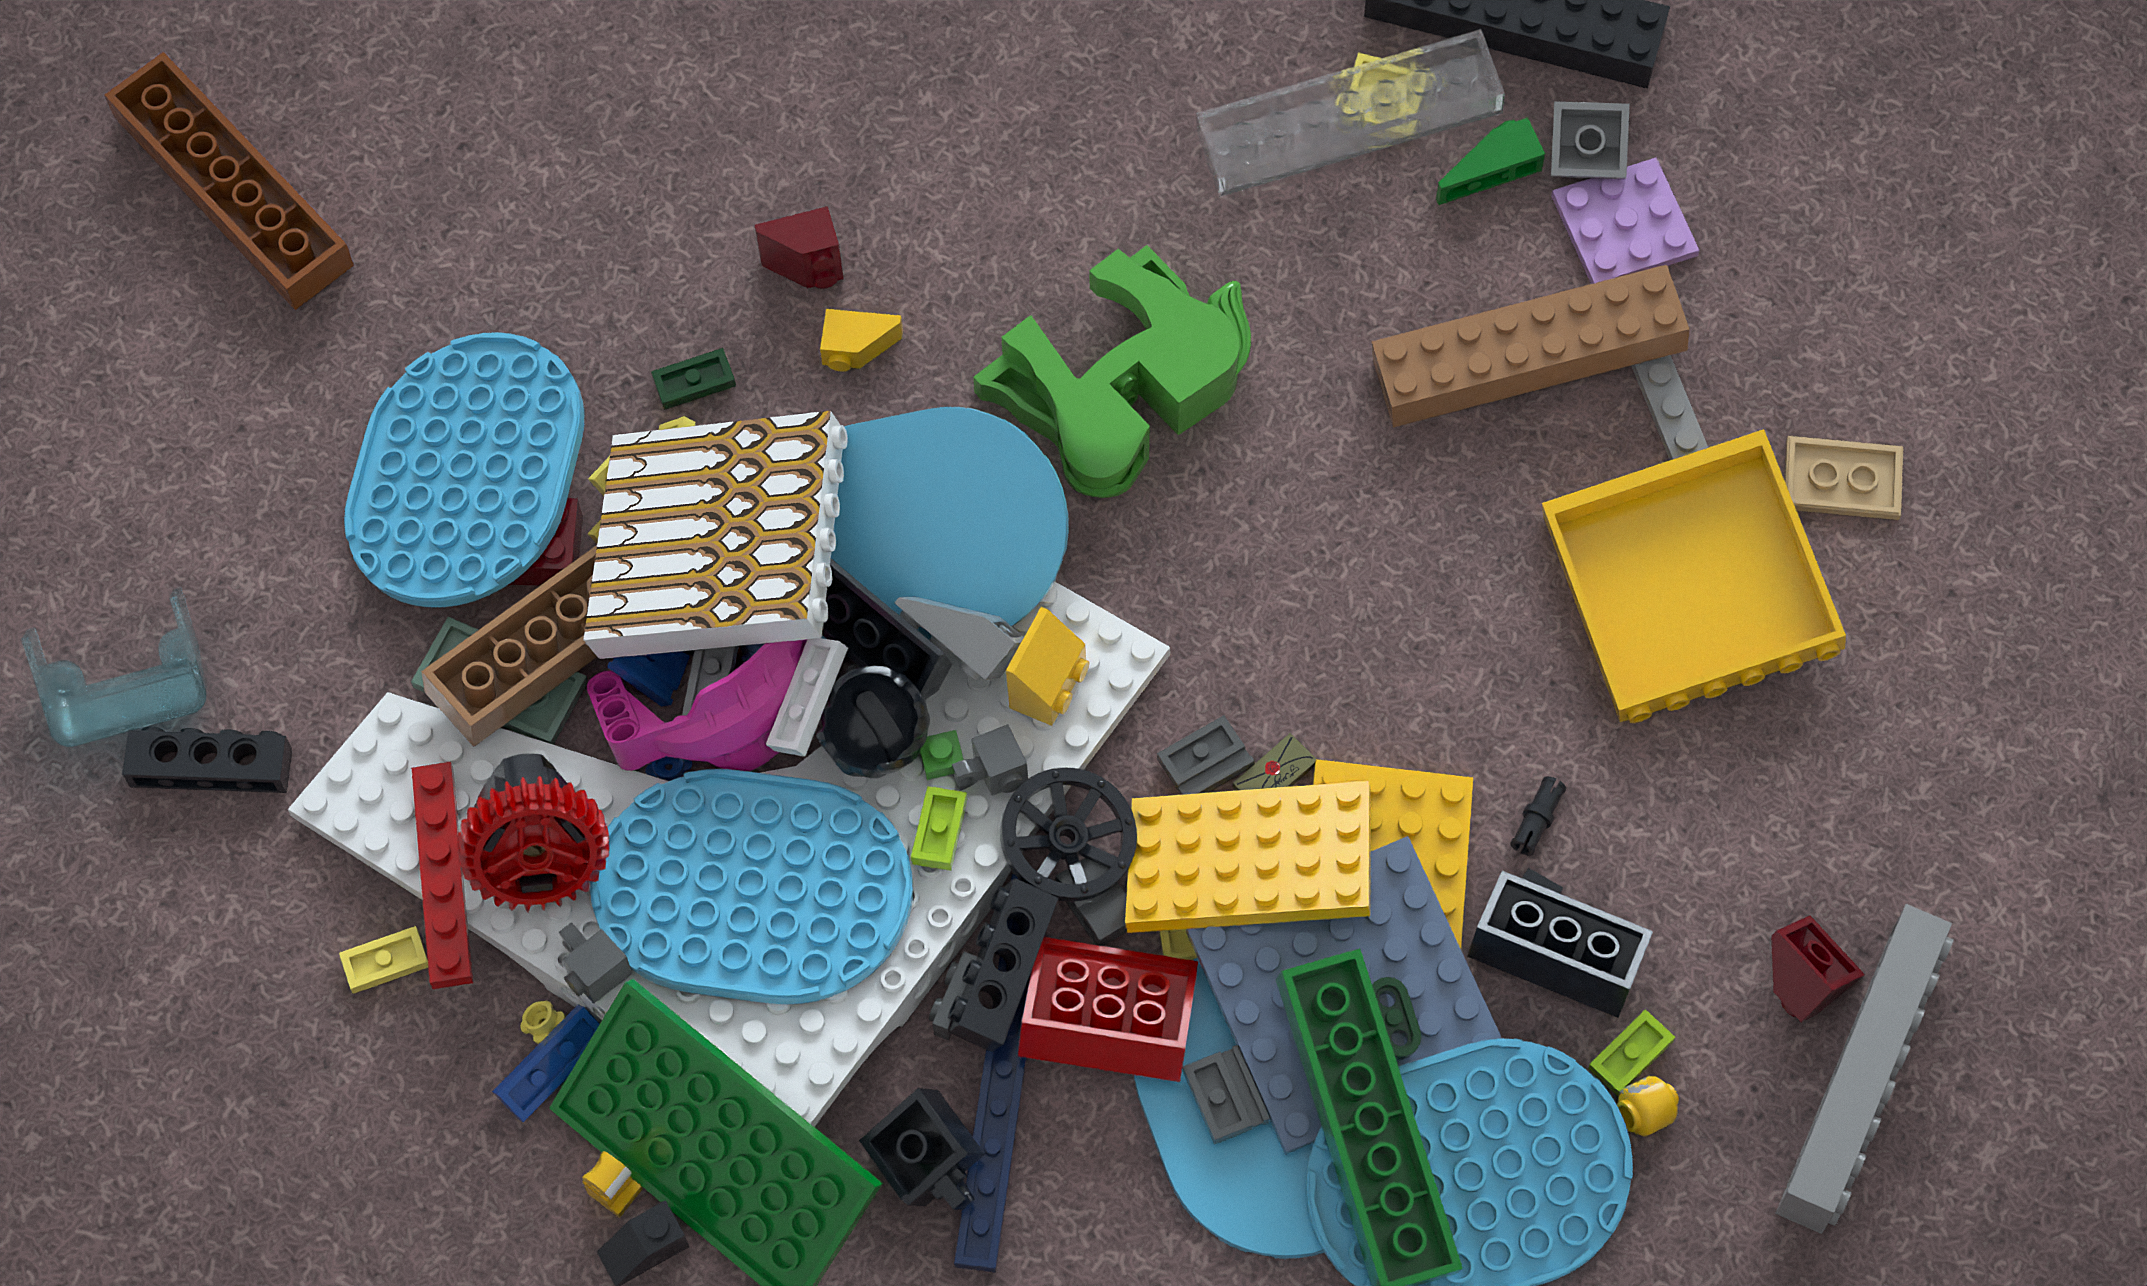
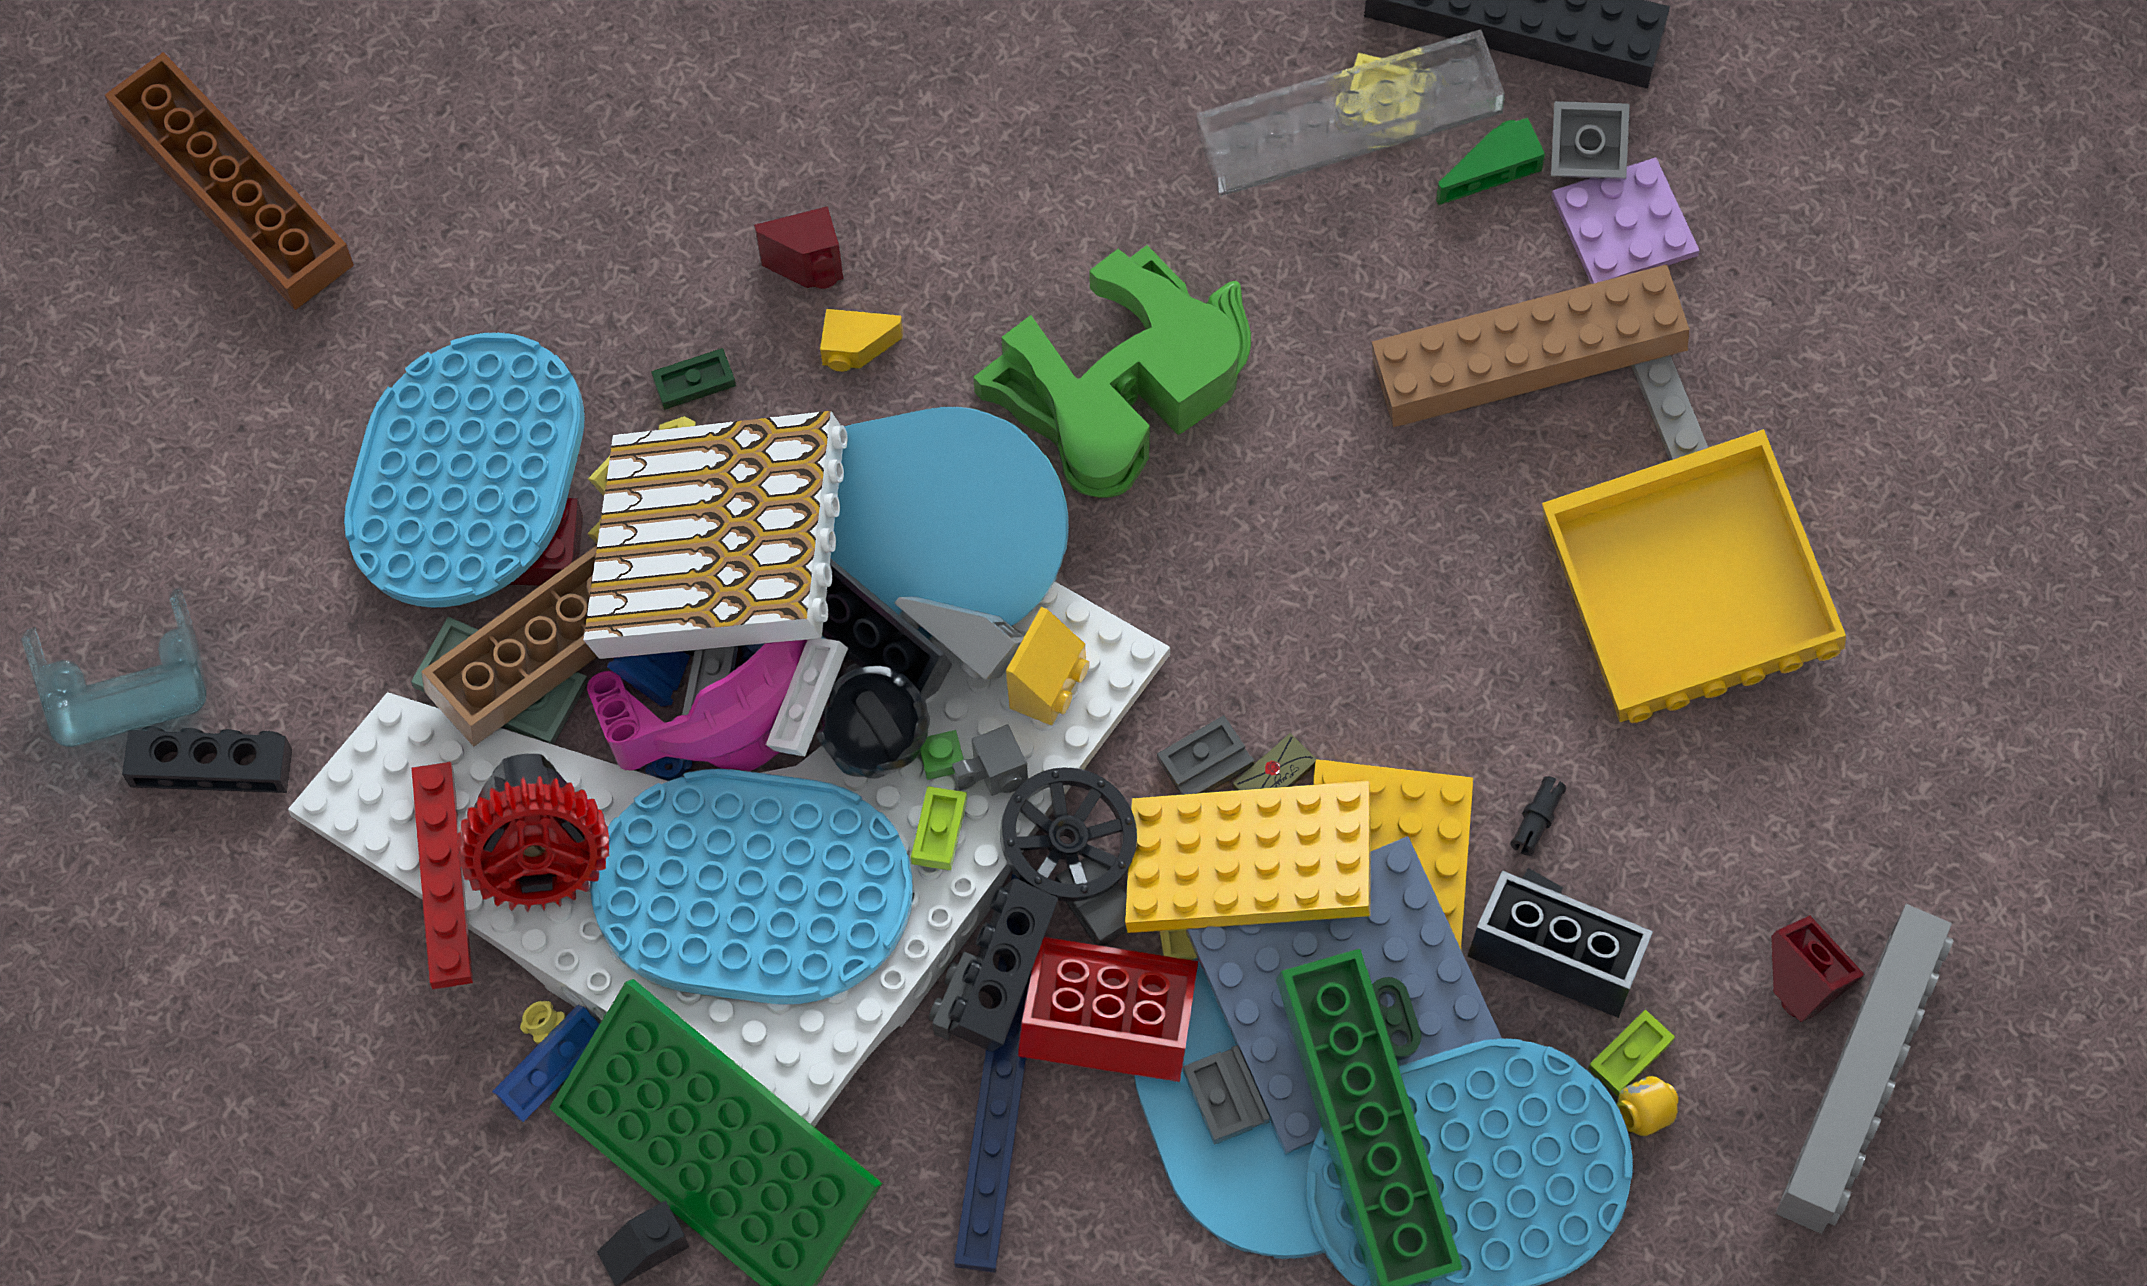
(384, 959): light yellow plate -> none
(593, 964): dark grey brick -> none
(611, 1184): yellow leg -> none
(924, 1150): black hinge -> none
(1844, 477): tan tile -> none

